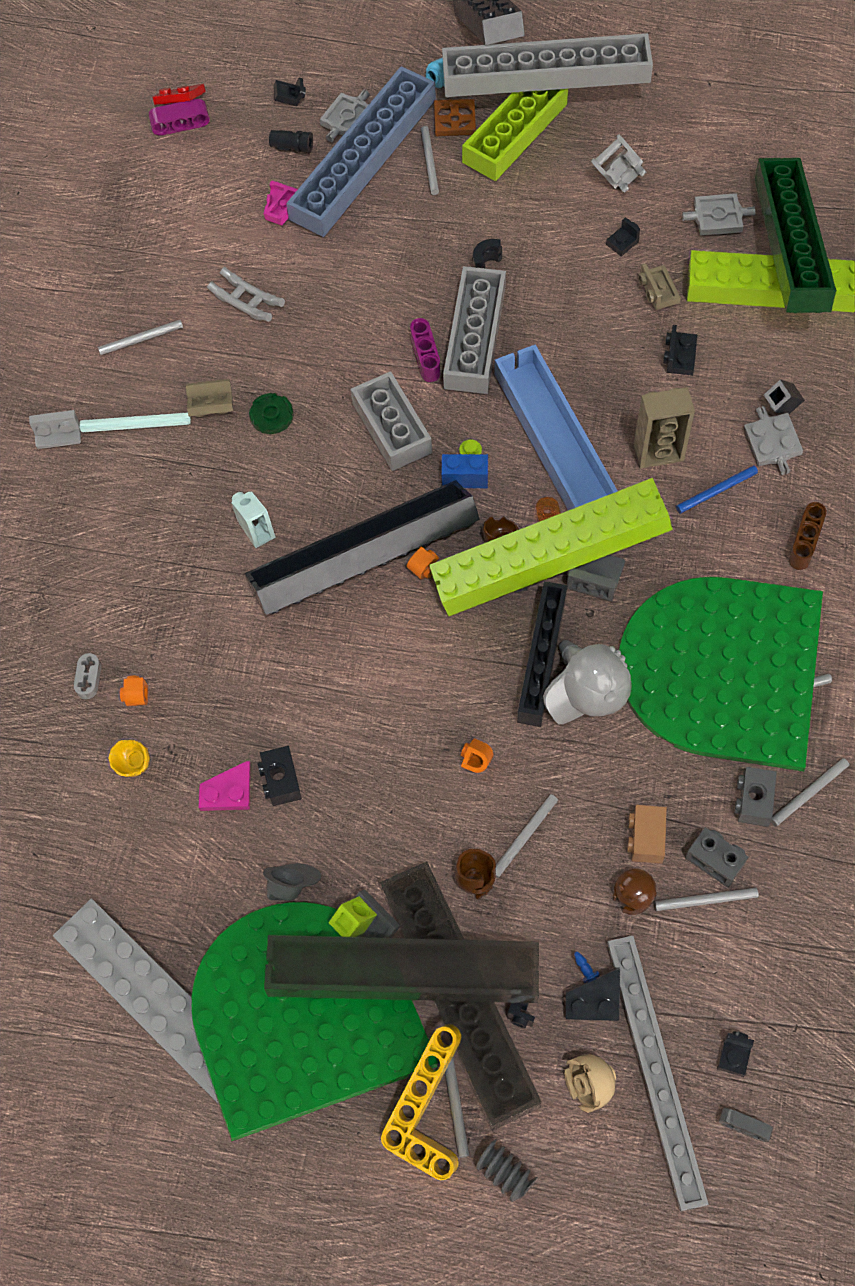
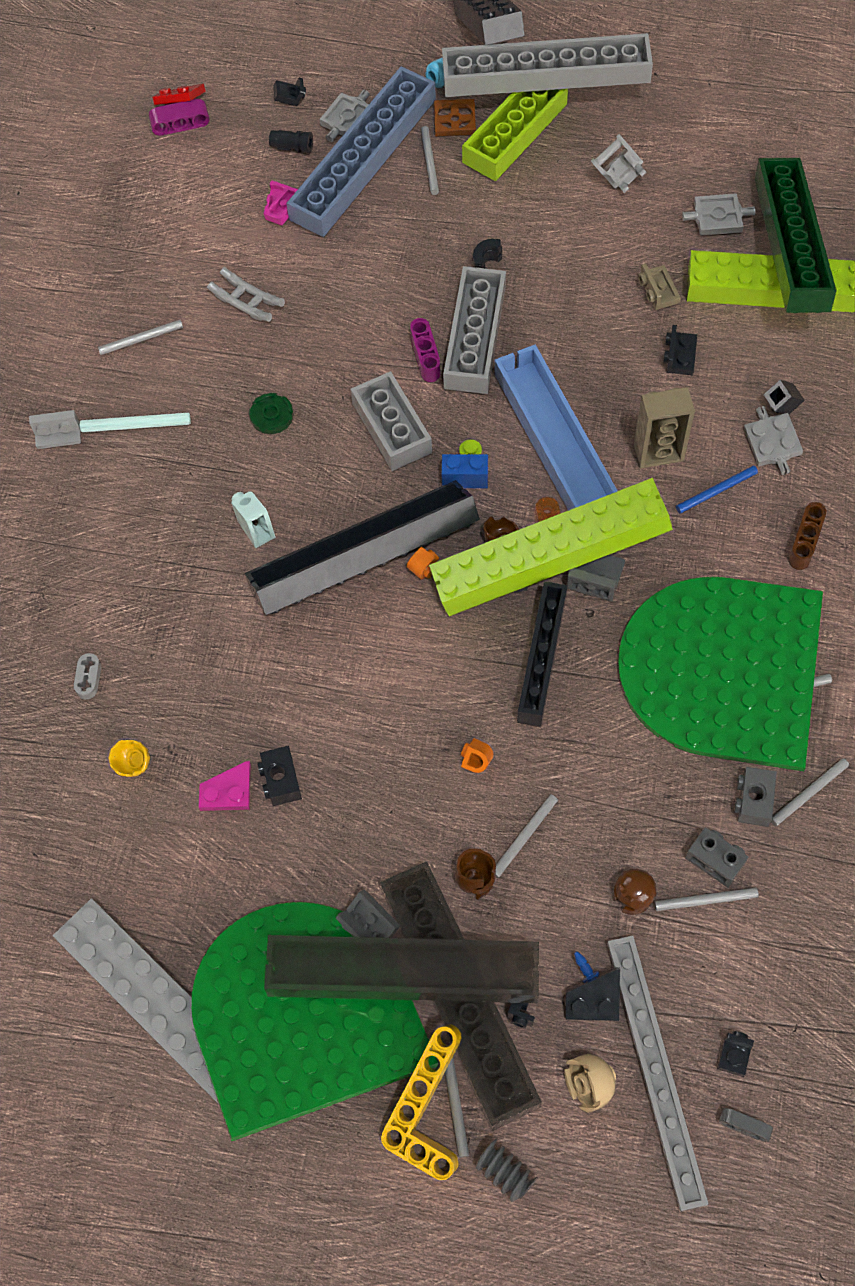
(134, 691): orange plate -> none
(209, 397): dark tan bracket -> none
(288, 880): dark grey piece -> none
(352, 918): lime brick -> none
(592, 683): light grey piece -> none
(624, 238): black bracket -> none
(648, 834): medium nougat brick -> none

